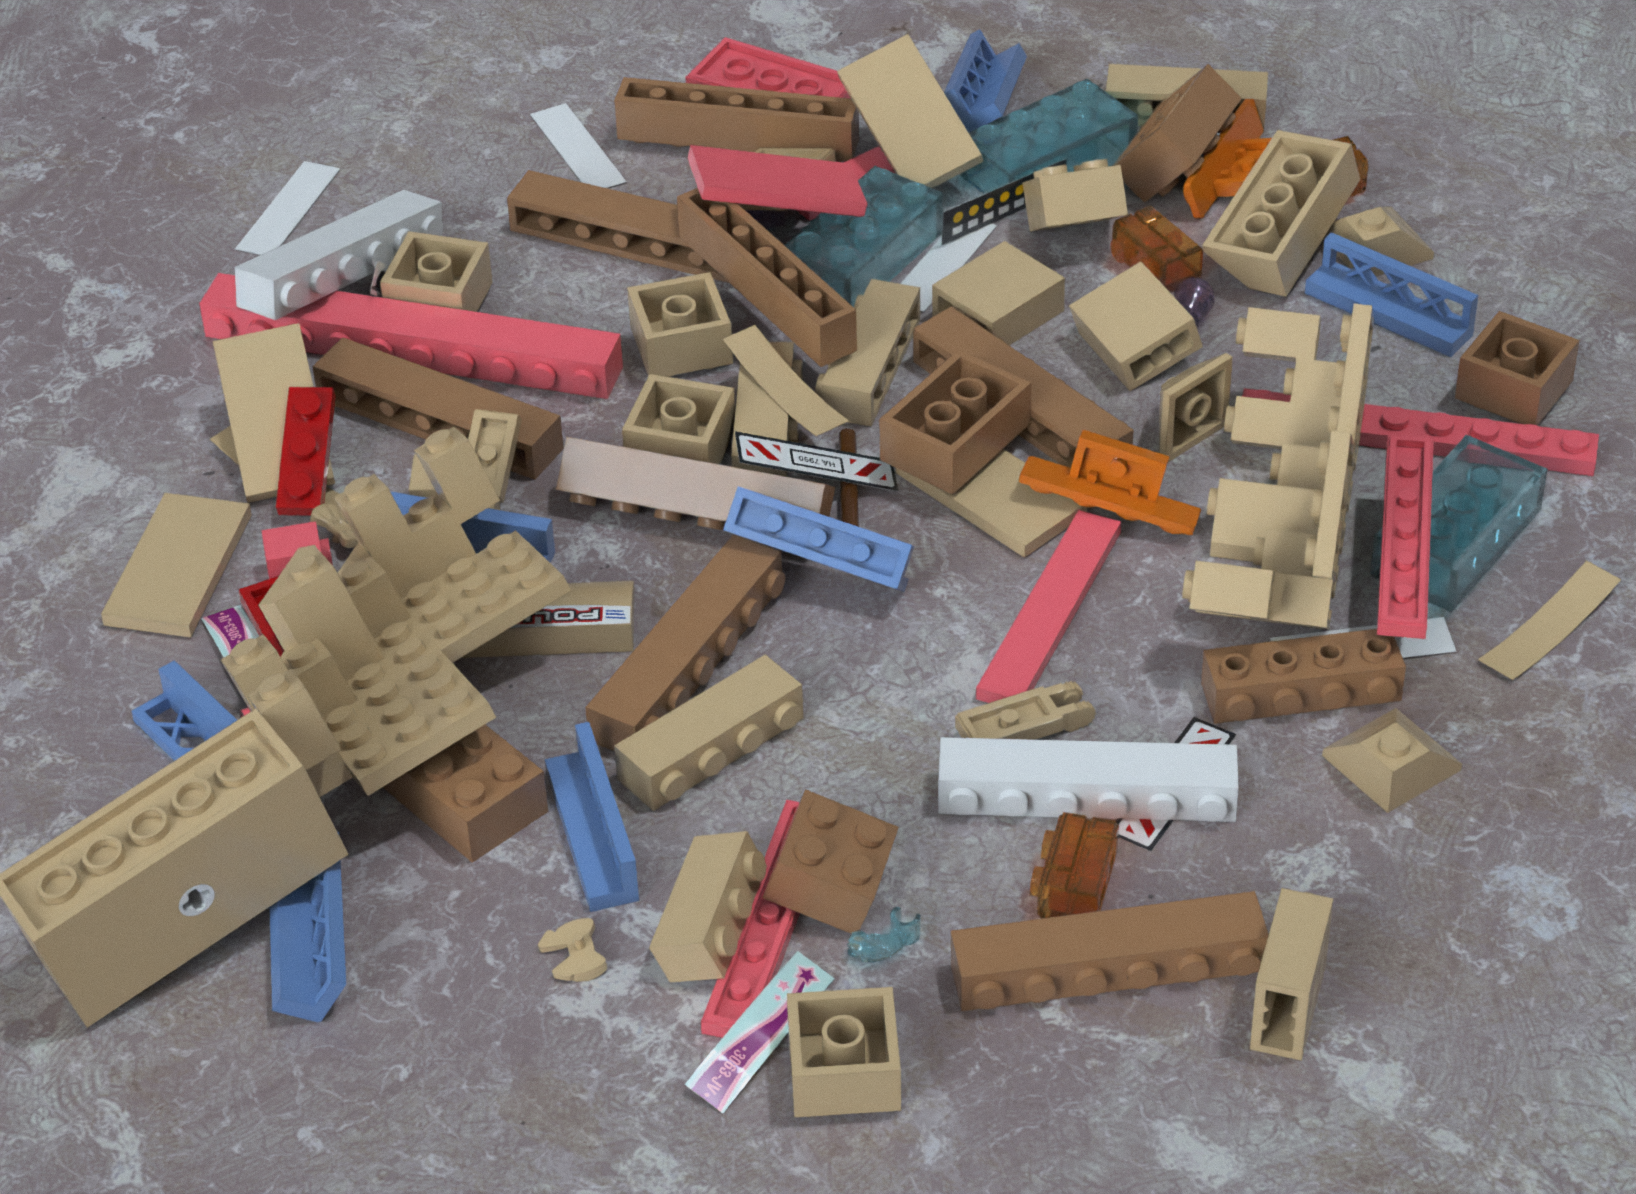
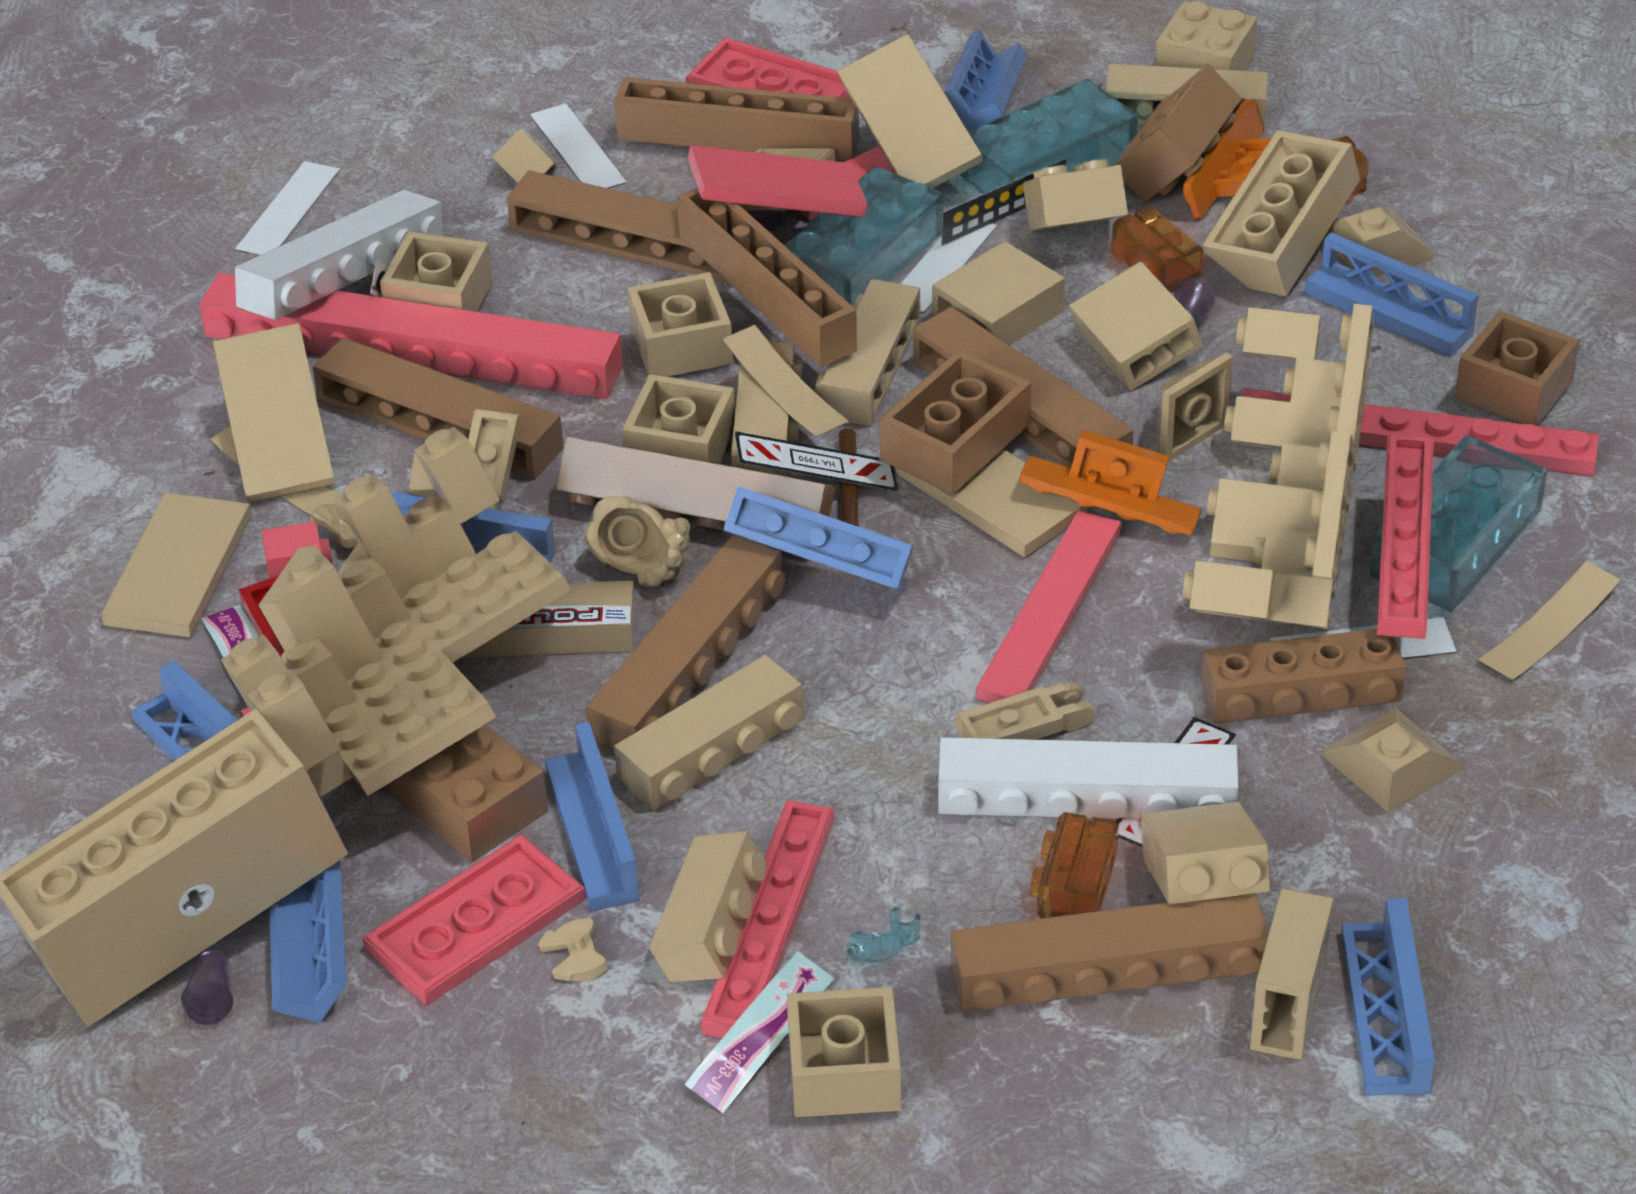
(208, 989): none -> clear purple cone
(305, 450): red plate -> none
(473, 919): none -> coral tile
(522, 154): none -> tan panel
(637, 539): none -> tan hair
(830, 862): medium nougat brick -> none
(1205, 852): none -> tan brick
(1207, 36): none -> tan brick
(1405, 993): none -> medium blue fence

